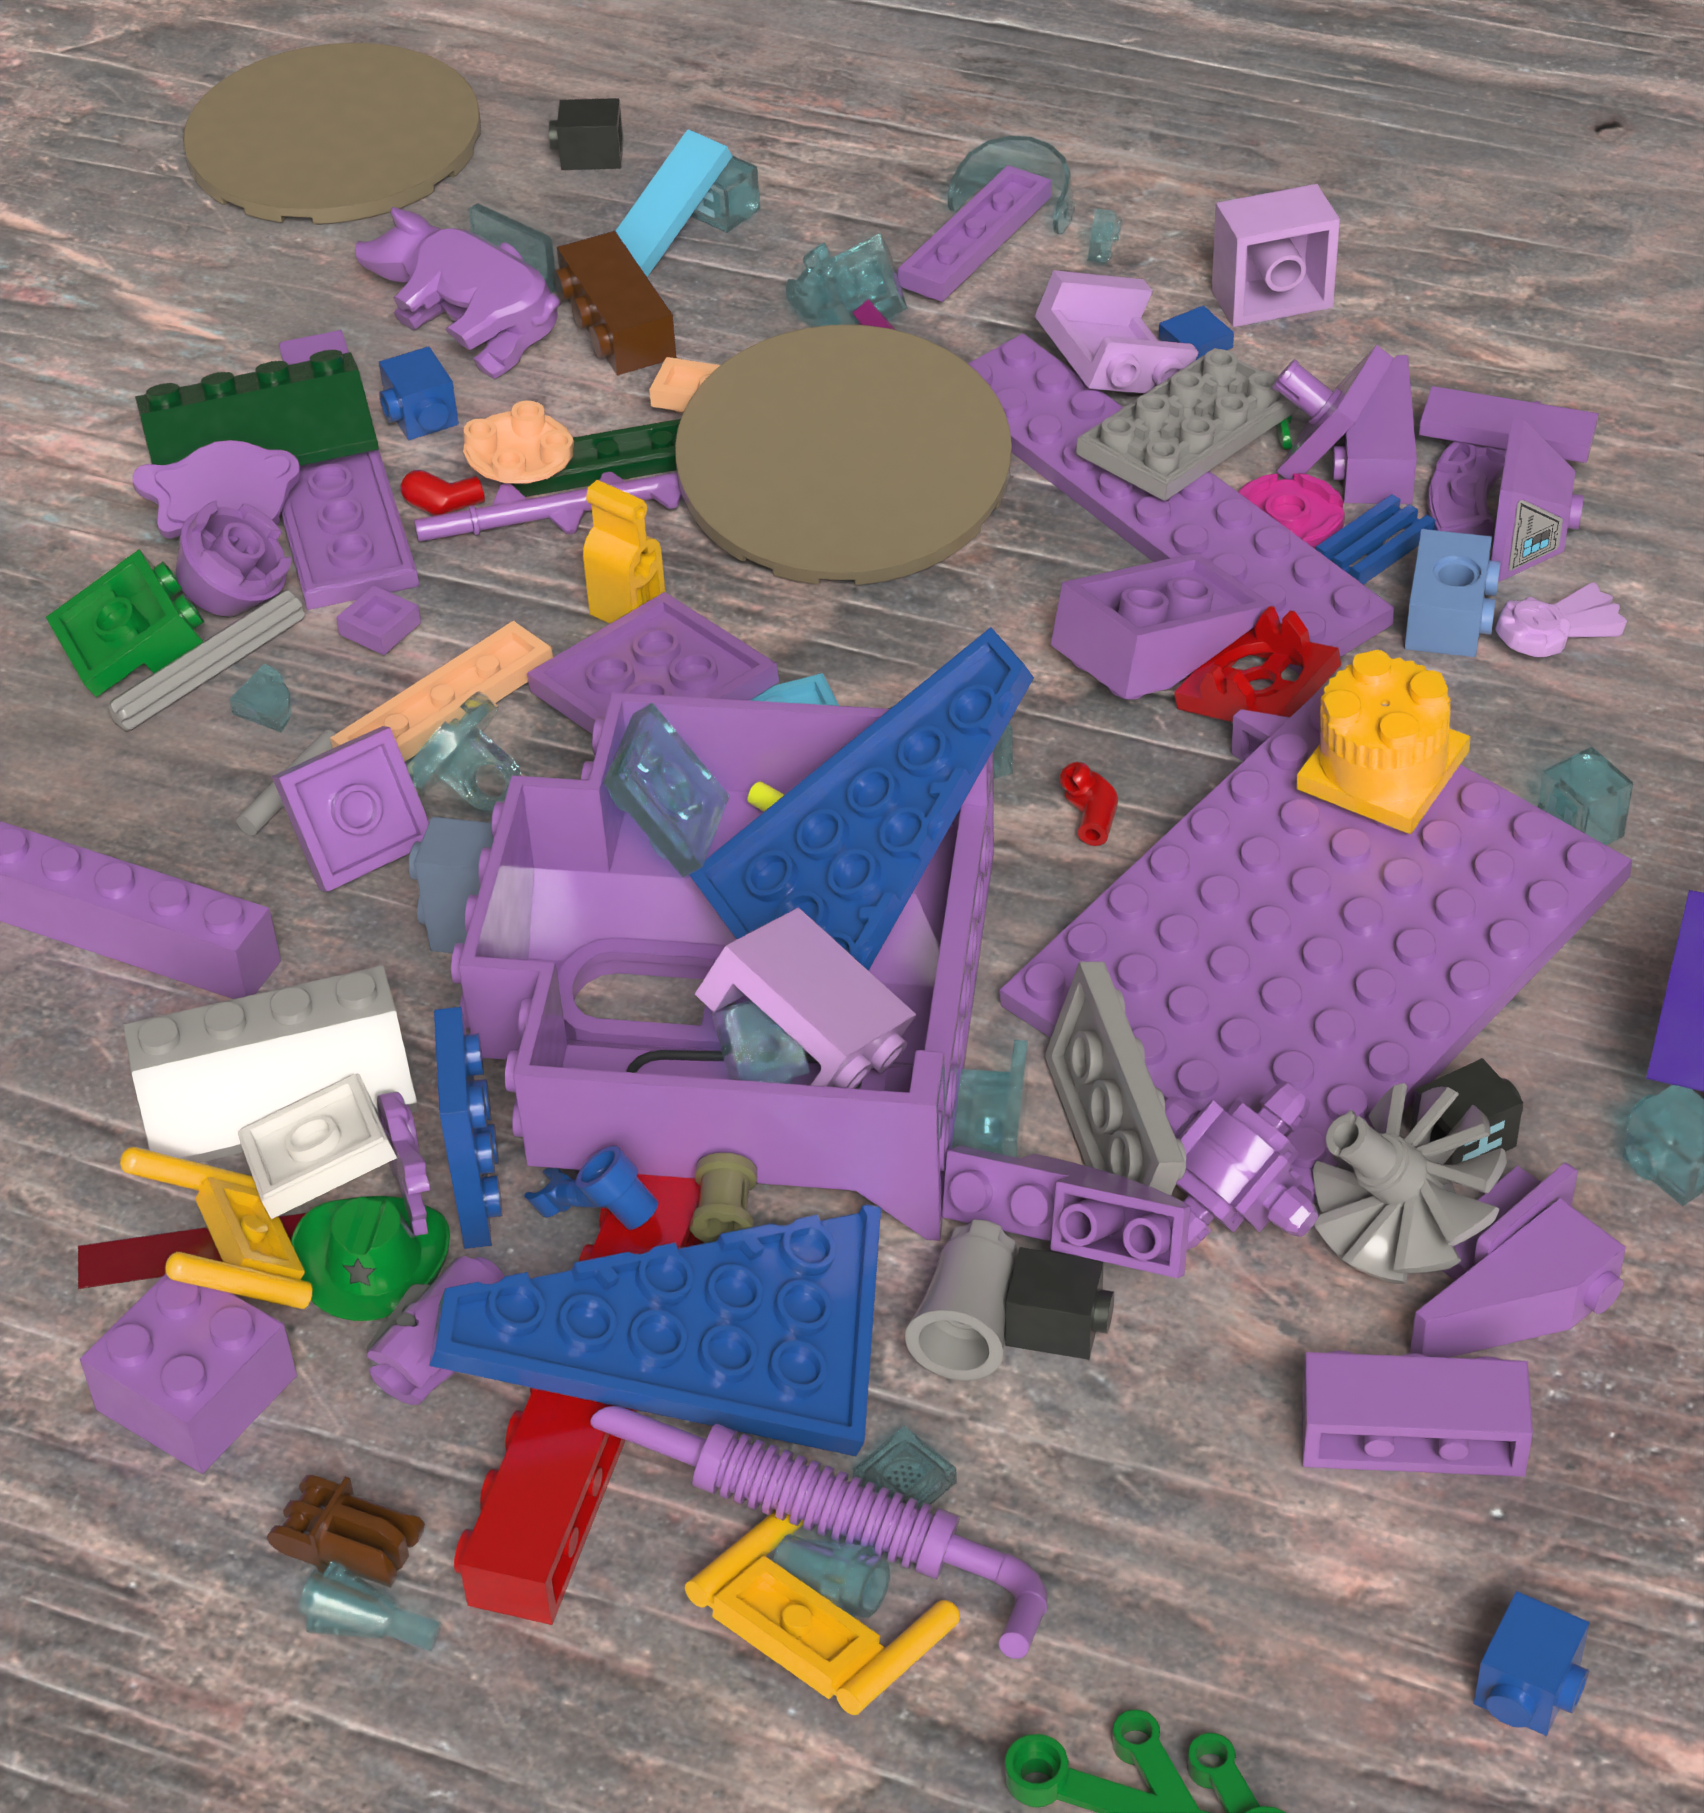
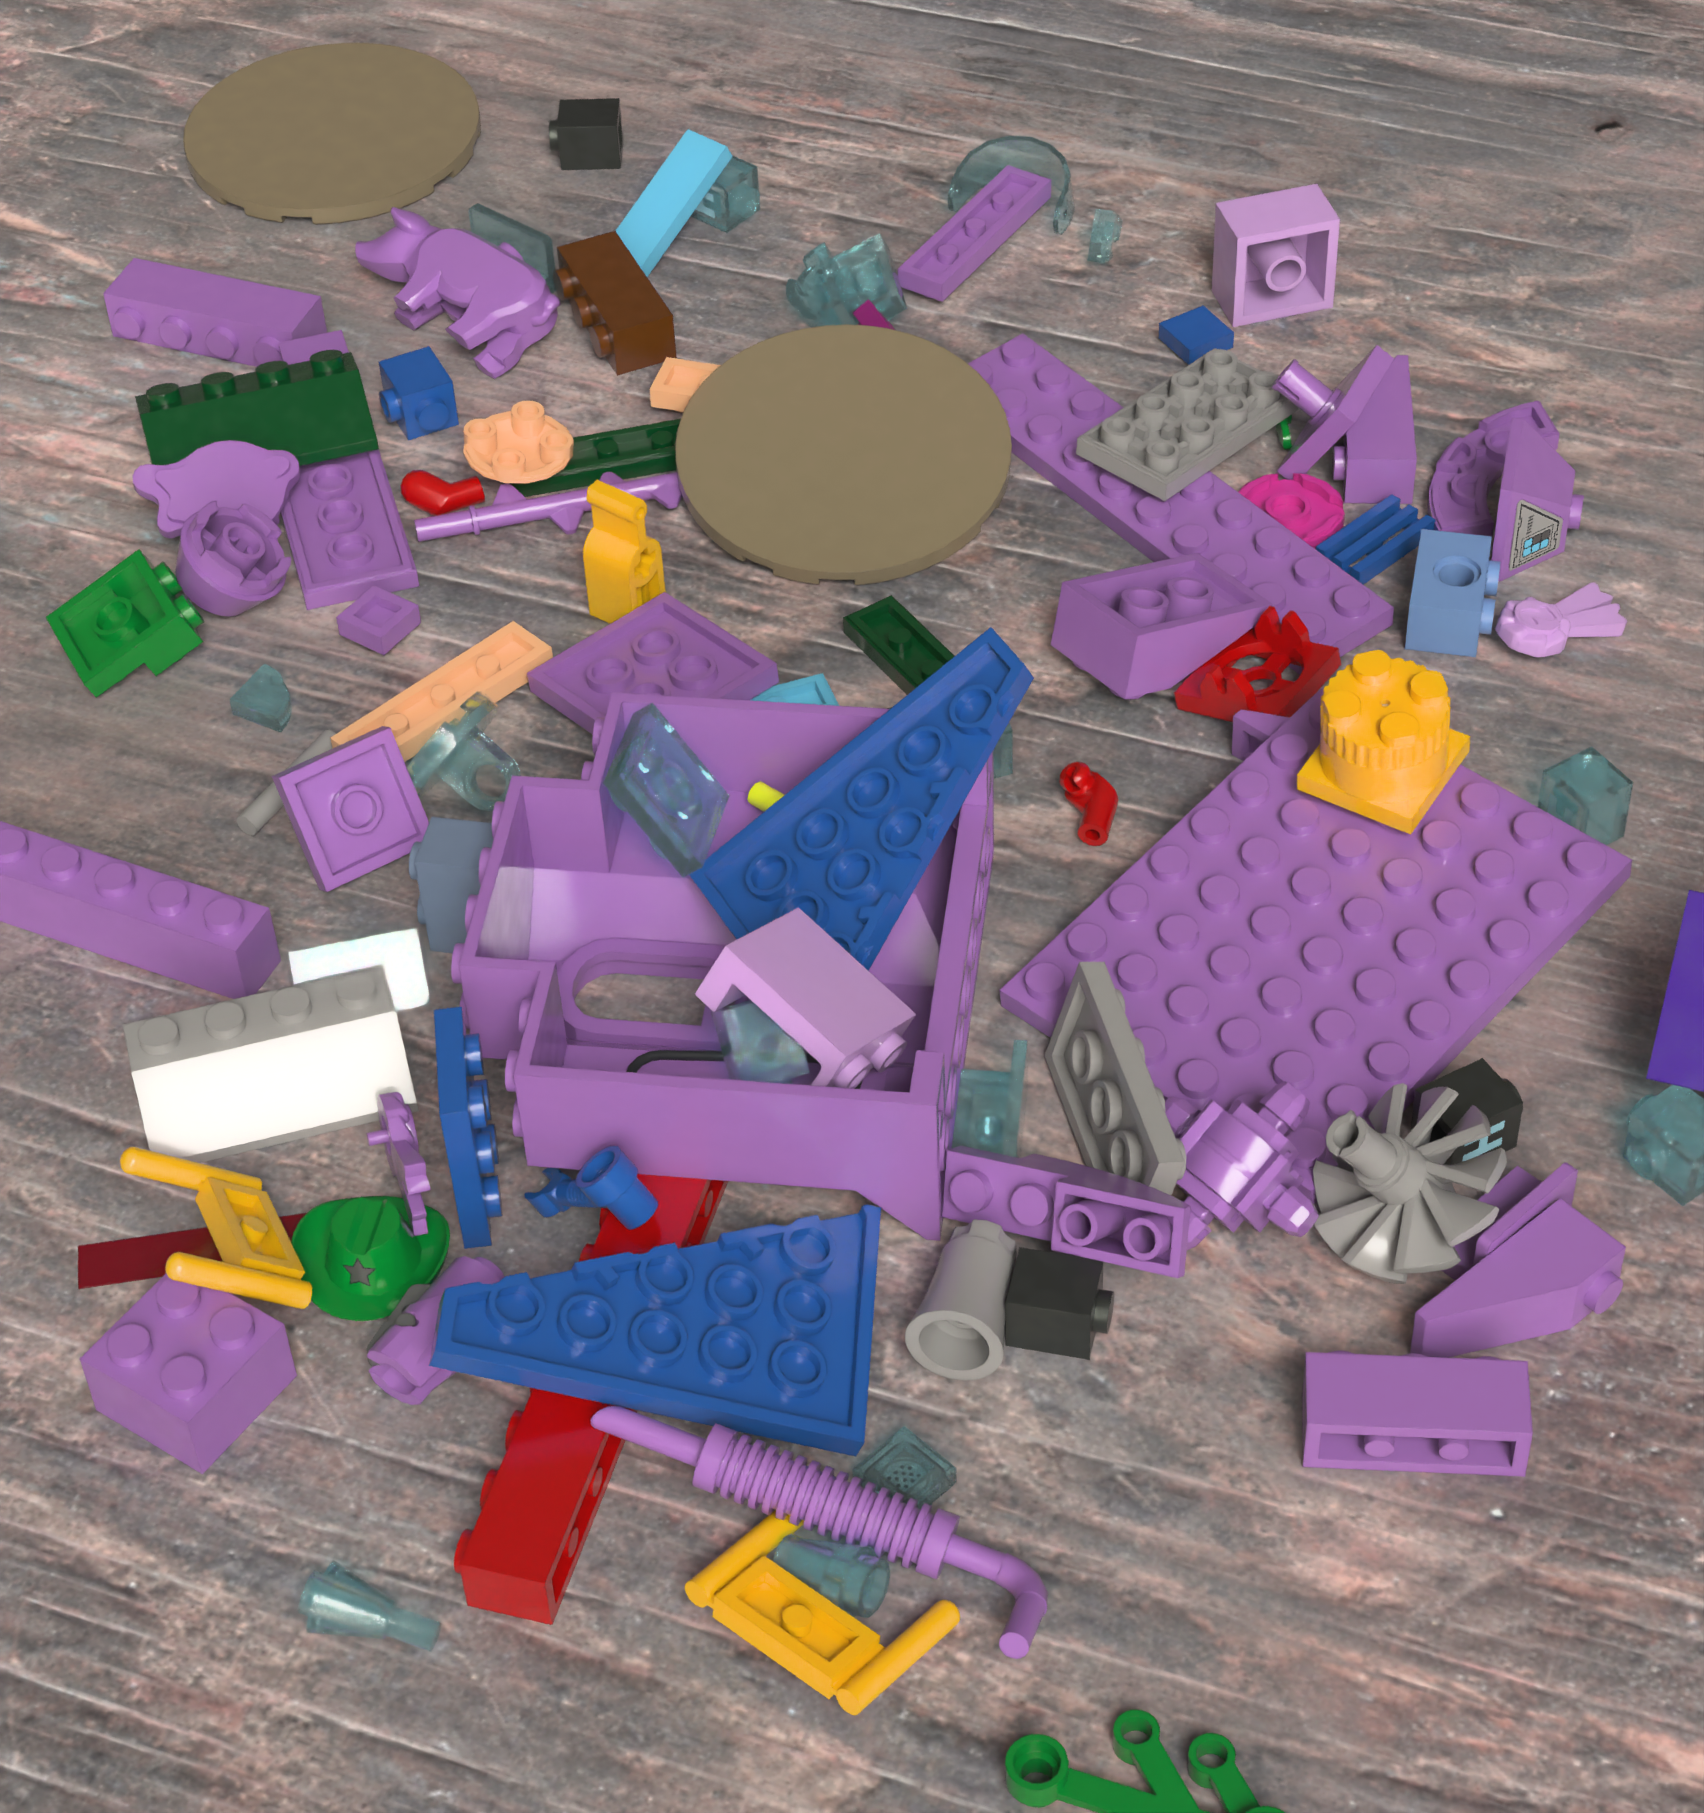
(206, 660): light grey axle -> none
(209, 313): none -> medium lavender brick
(315, 1145): white tile -> none
(350, 1530): reddish brown arm -> none
(395, 950): none -> clear light blue panel
(723, 1195): olive bush -> none
(896, 642): none -> dark green tile
(1102, 332): lavender panel -> none
(1487, 421): medium lavender tile -> none
(1533, 1665): blue brick -> none

